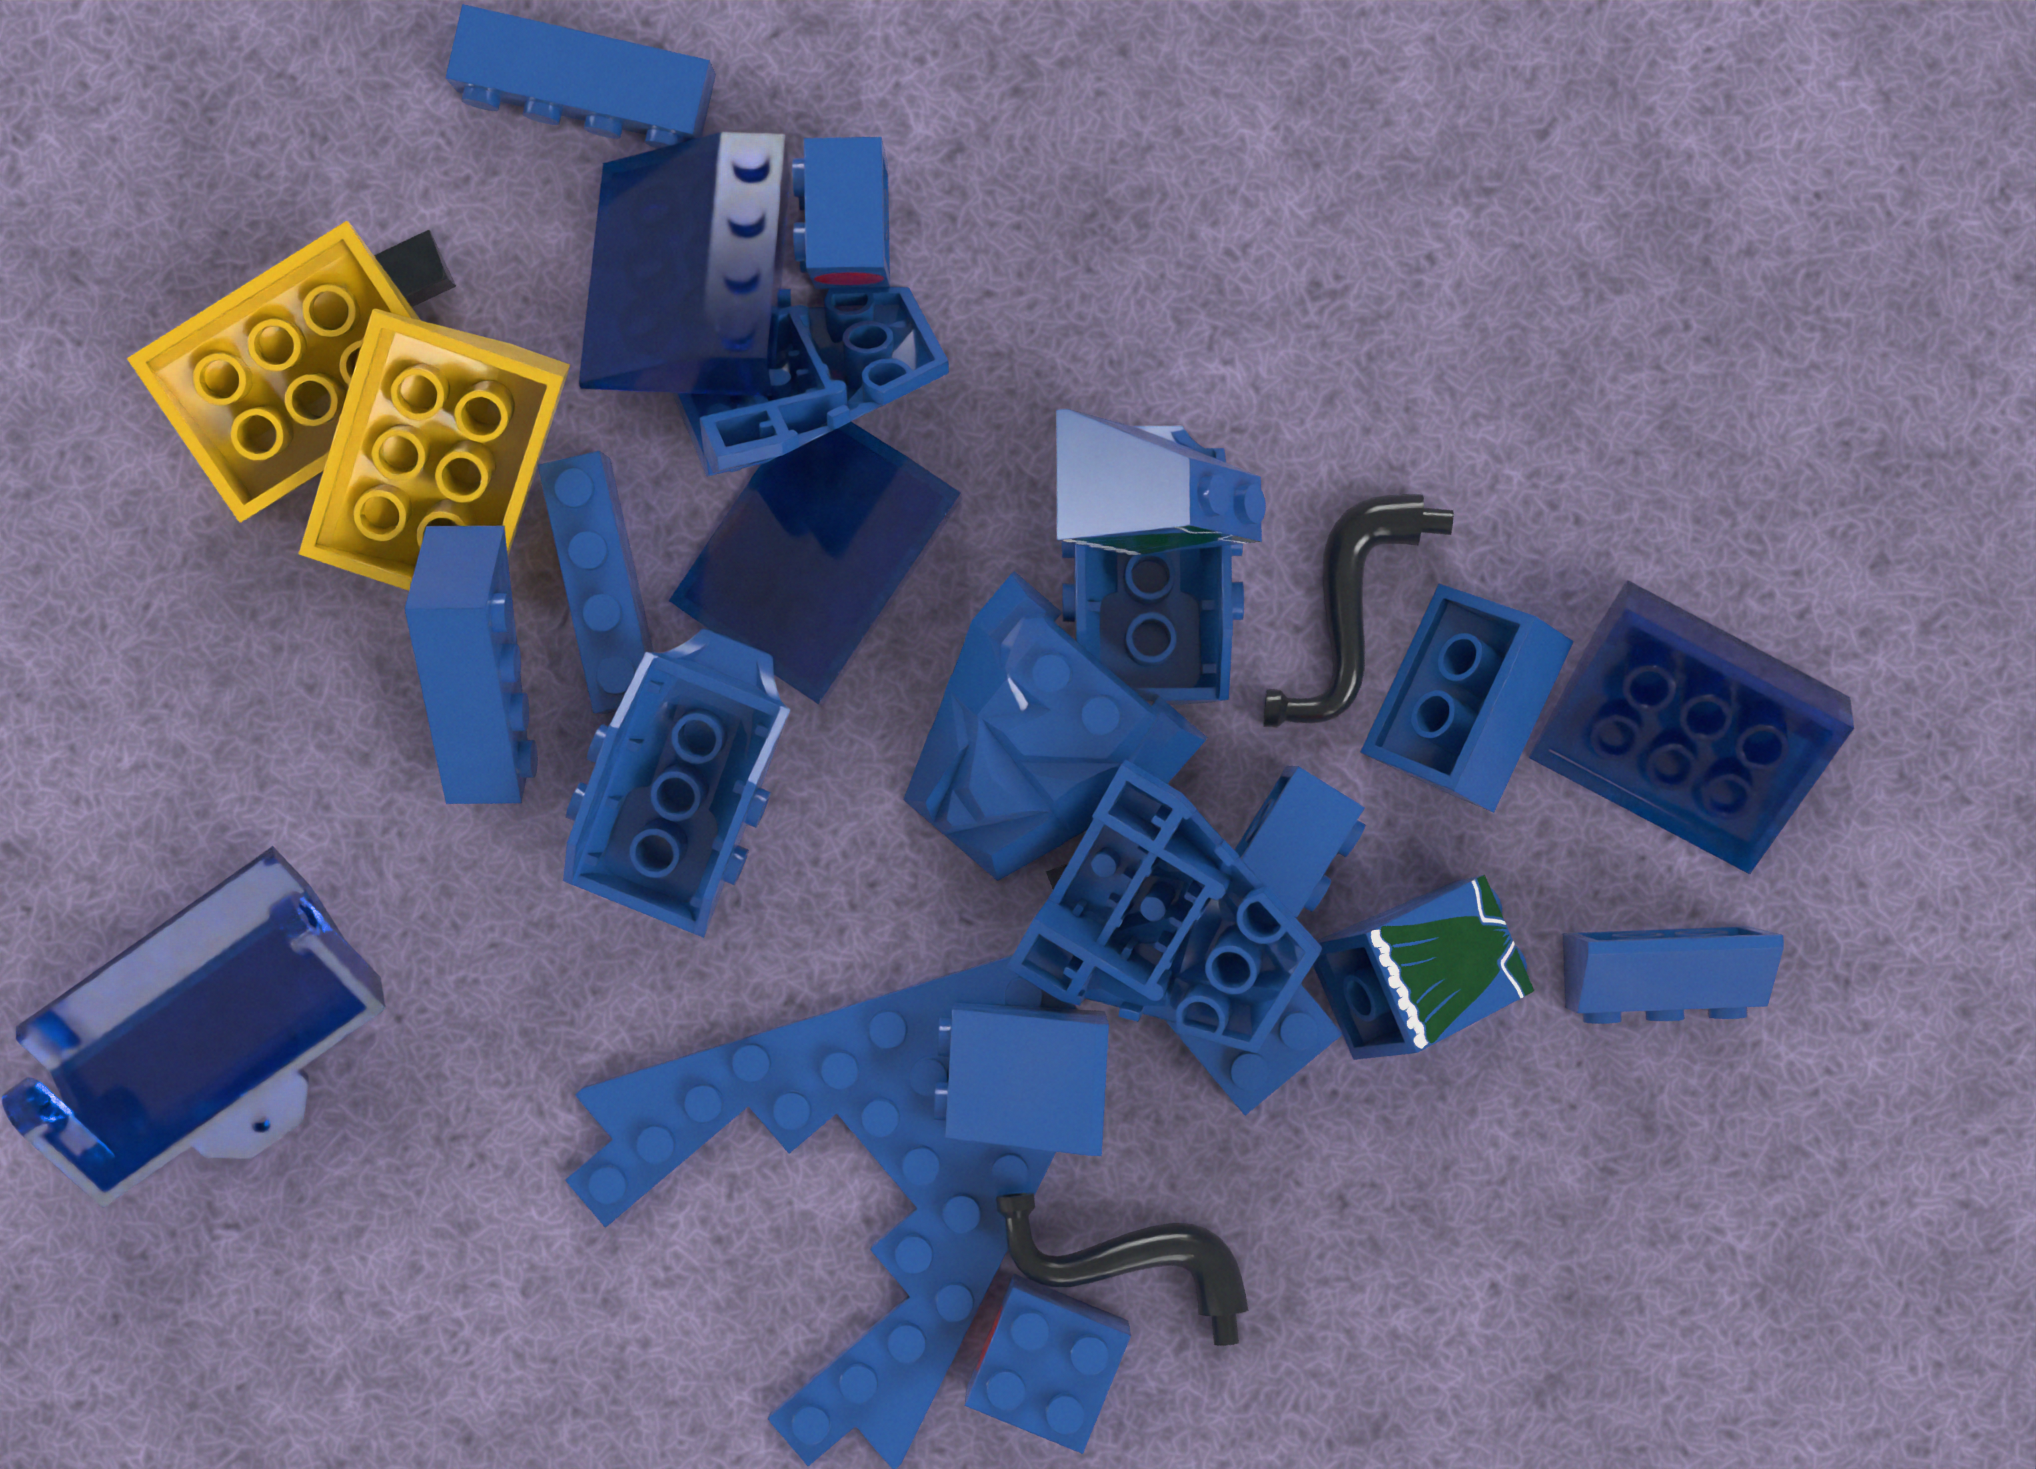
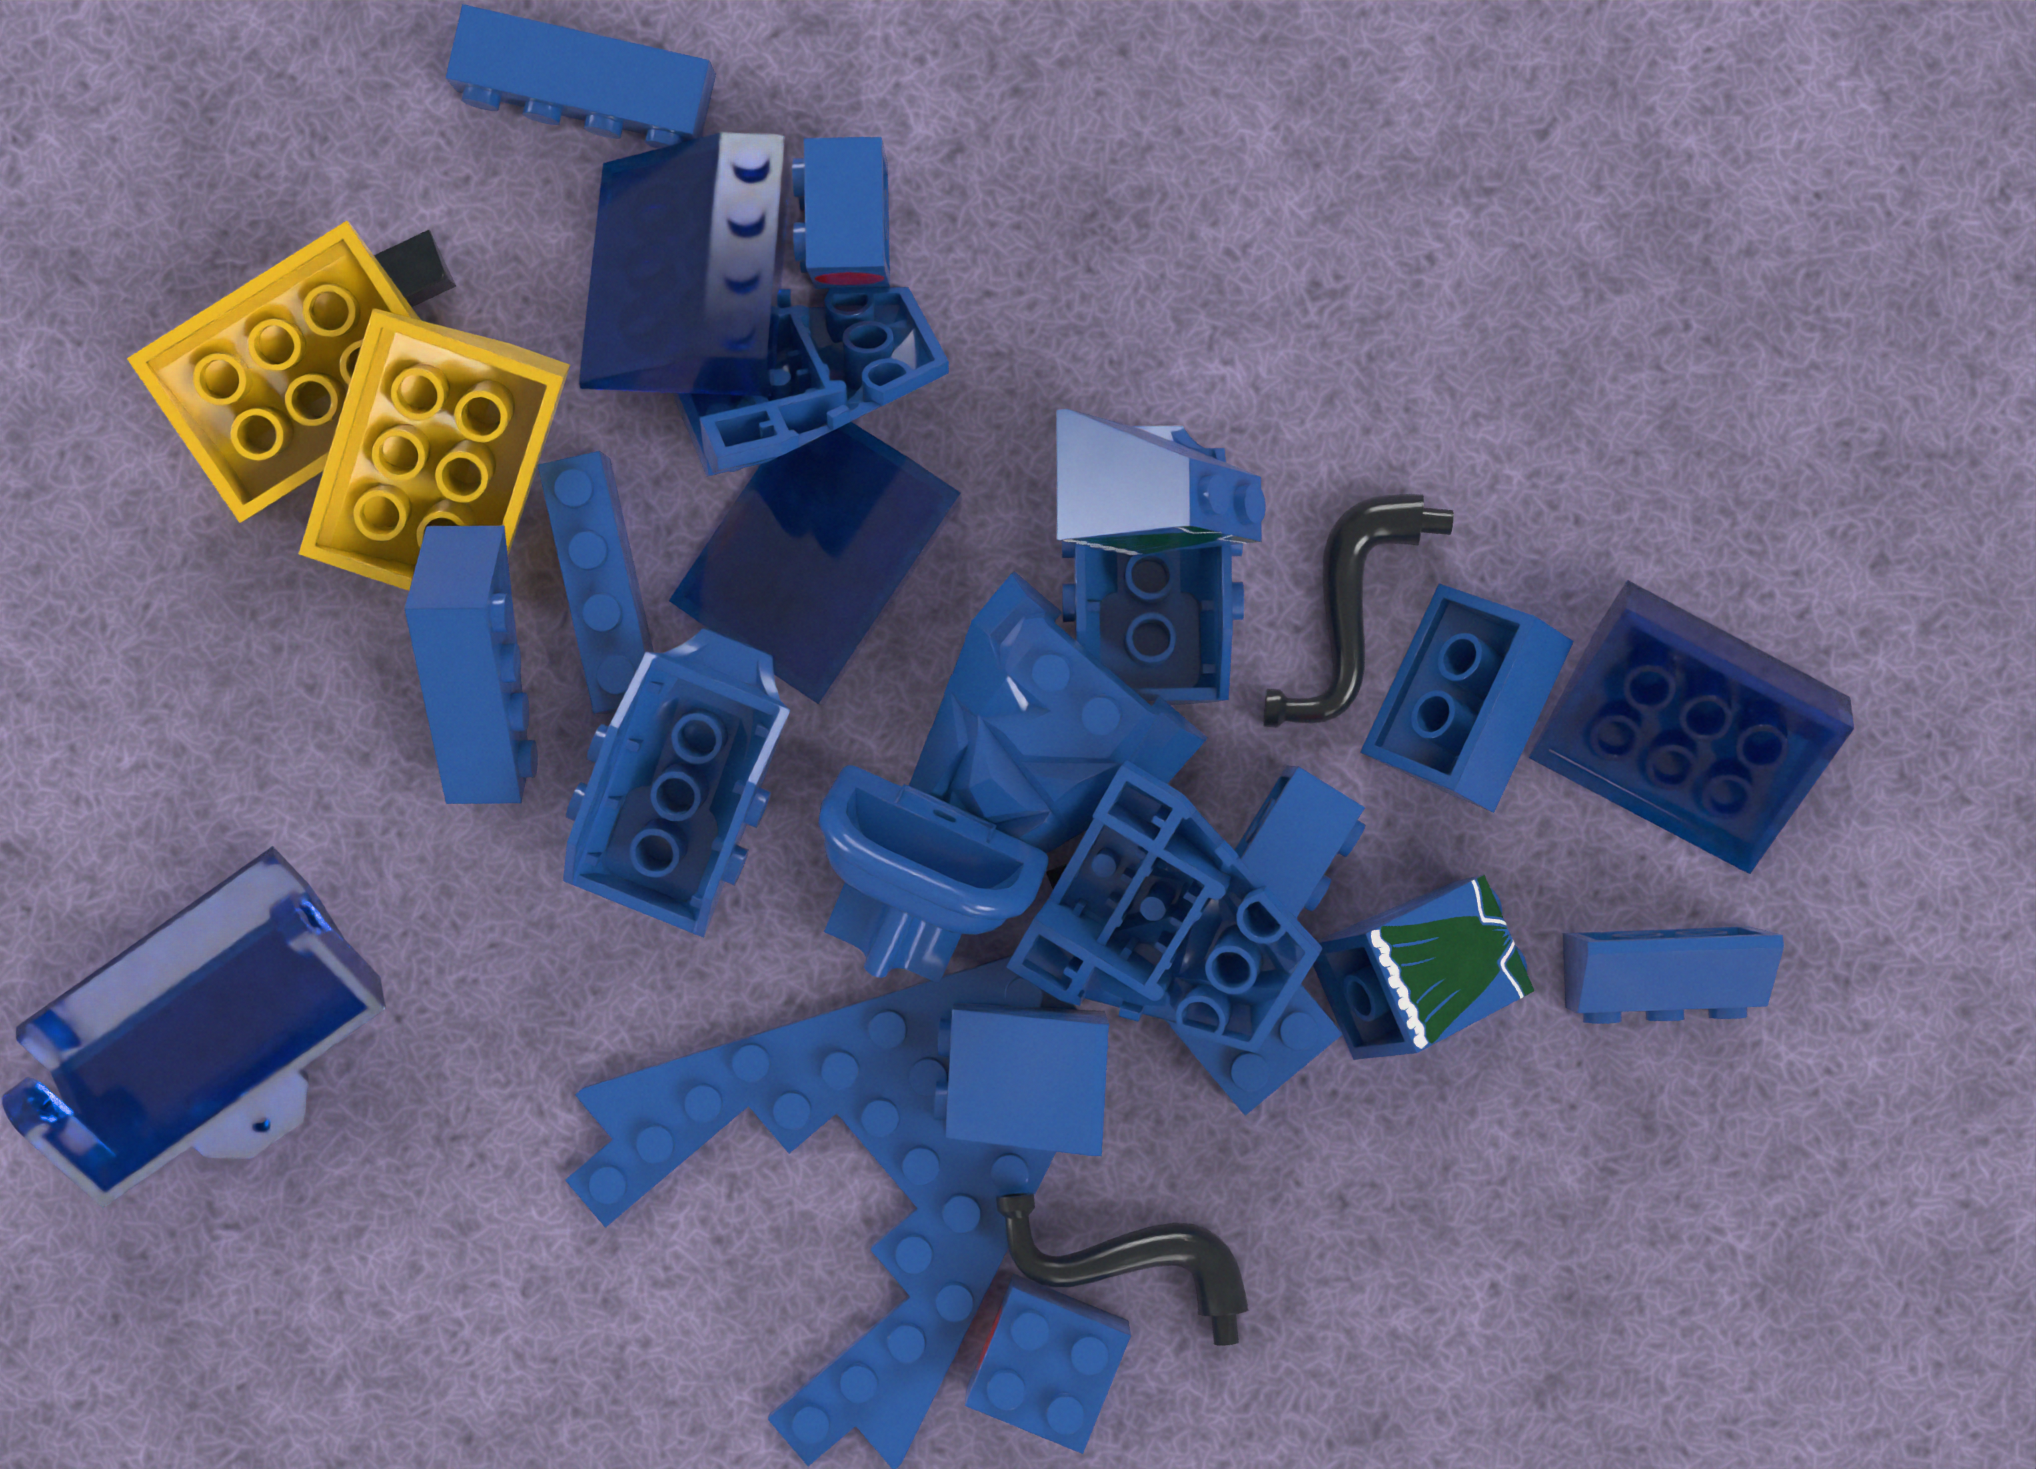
(918, 873): none -> blue piece

